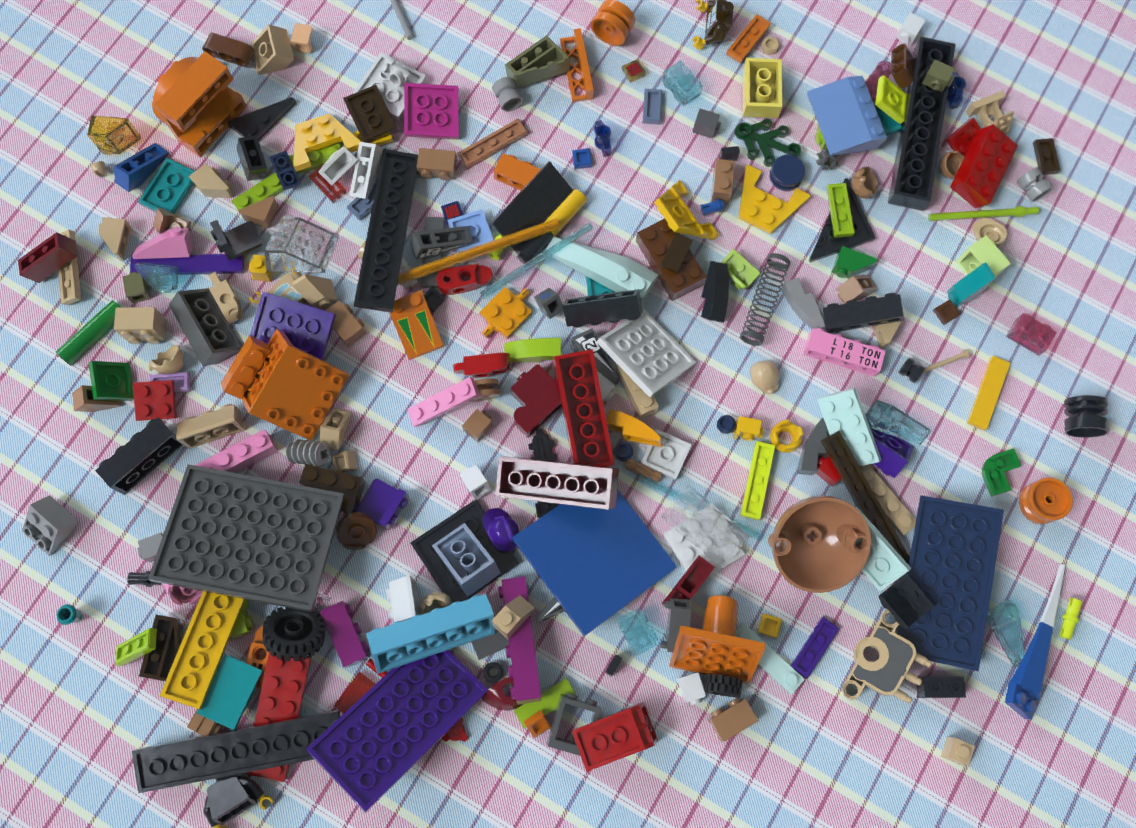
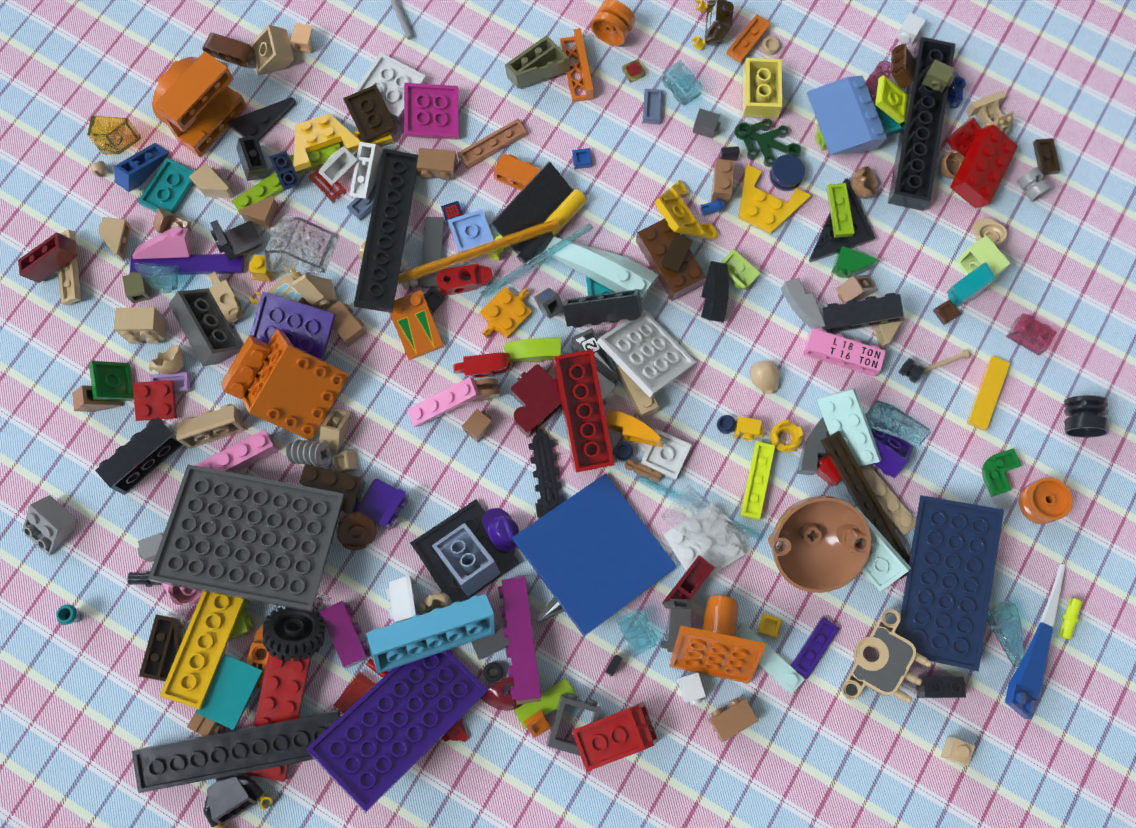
(88, 334): green brick -> none
(136, 647): lime tile -> none
(396, 73): white plate -> none
(439, 241): dark grey slope -> none
(475, 482): white brick -> none
(507, 94): light grey wheel -> none
(512, 616): tan slope -> none
(557, 482): brick -> none
(602, 138): clear blue piece -> none
(723, 685): black tyre -> none
(777, 266): dark grey piece -> none
(824, 162): dark grey gear -> none
(906, 600): black bracket -> none
(1018, 211): lime bar -> none

